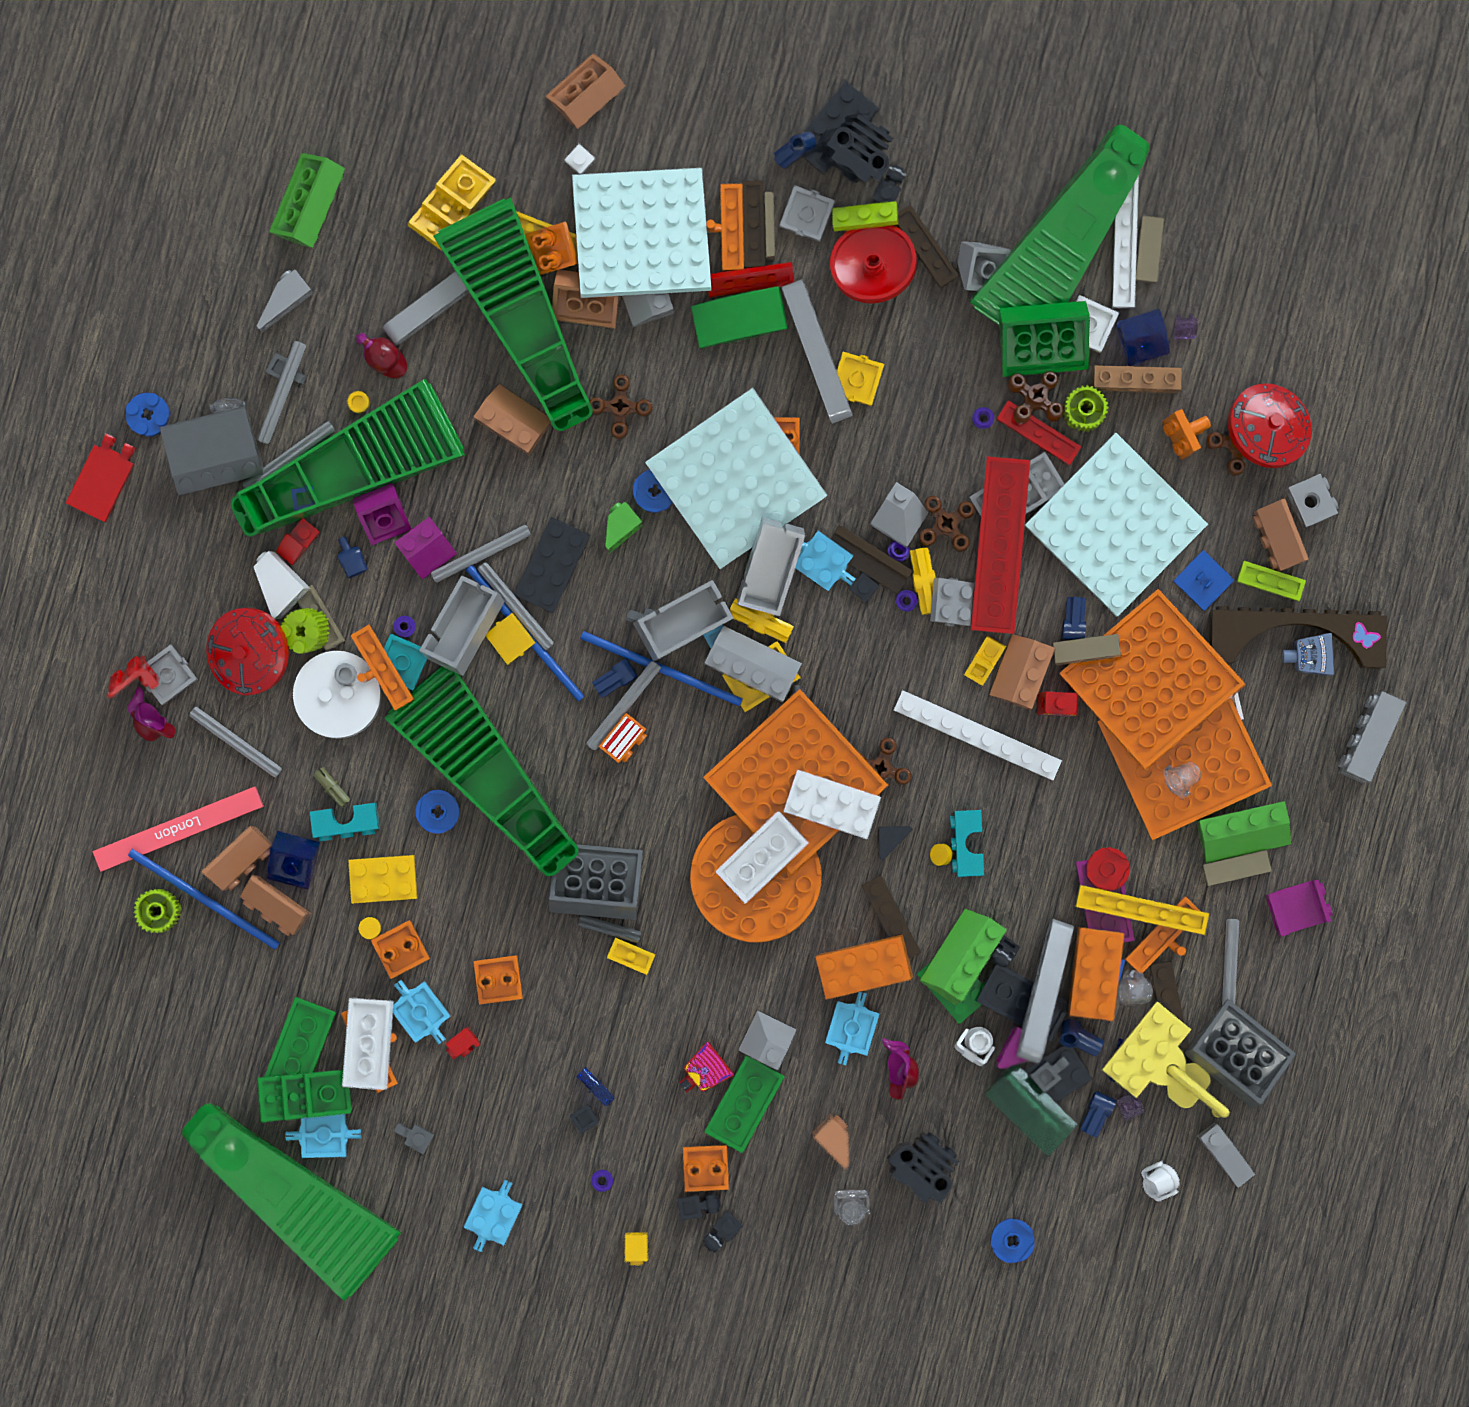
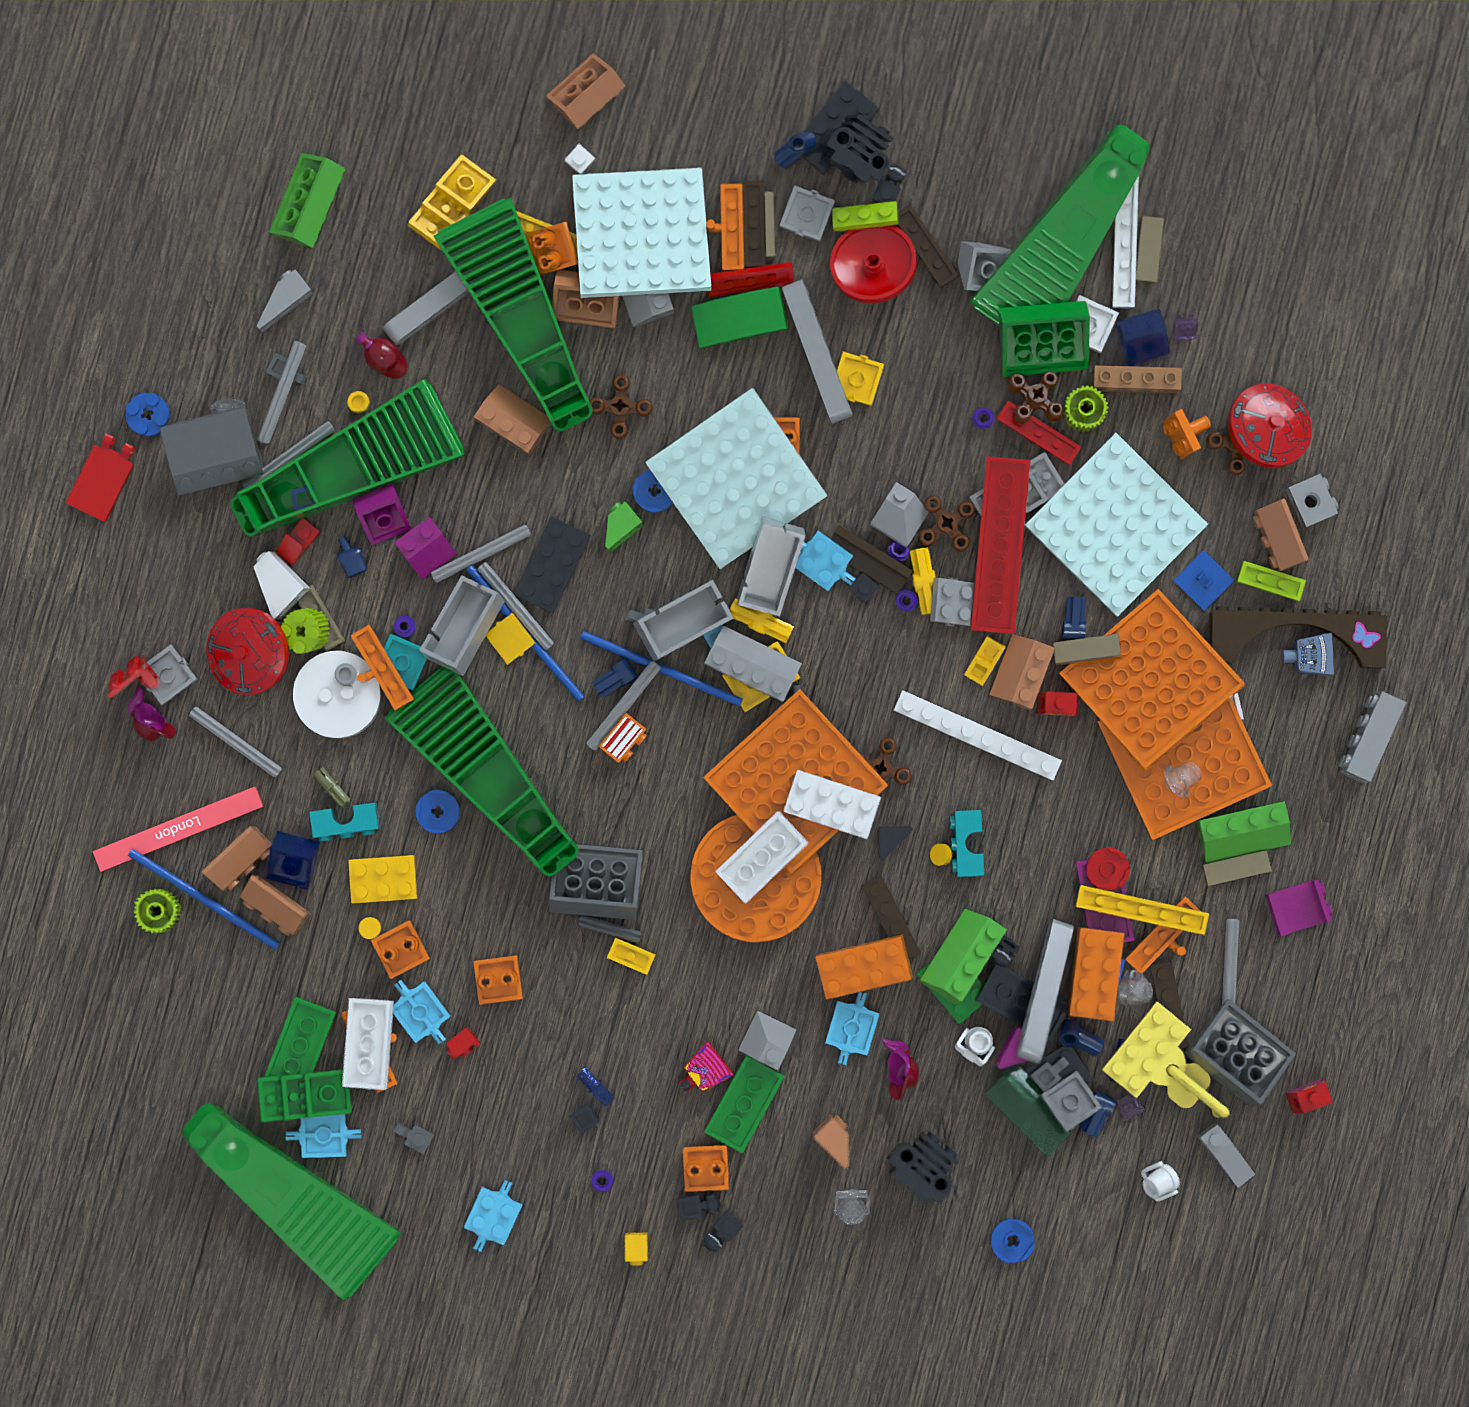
(1071, 1101): none -> flat silver plate
(1309, 1097): none -> red torso

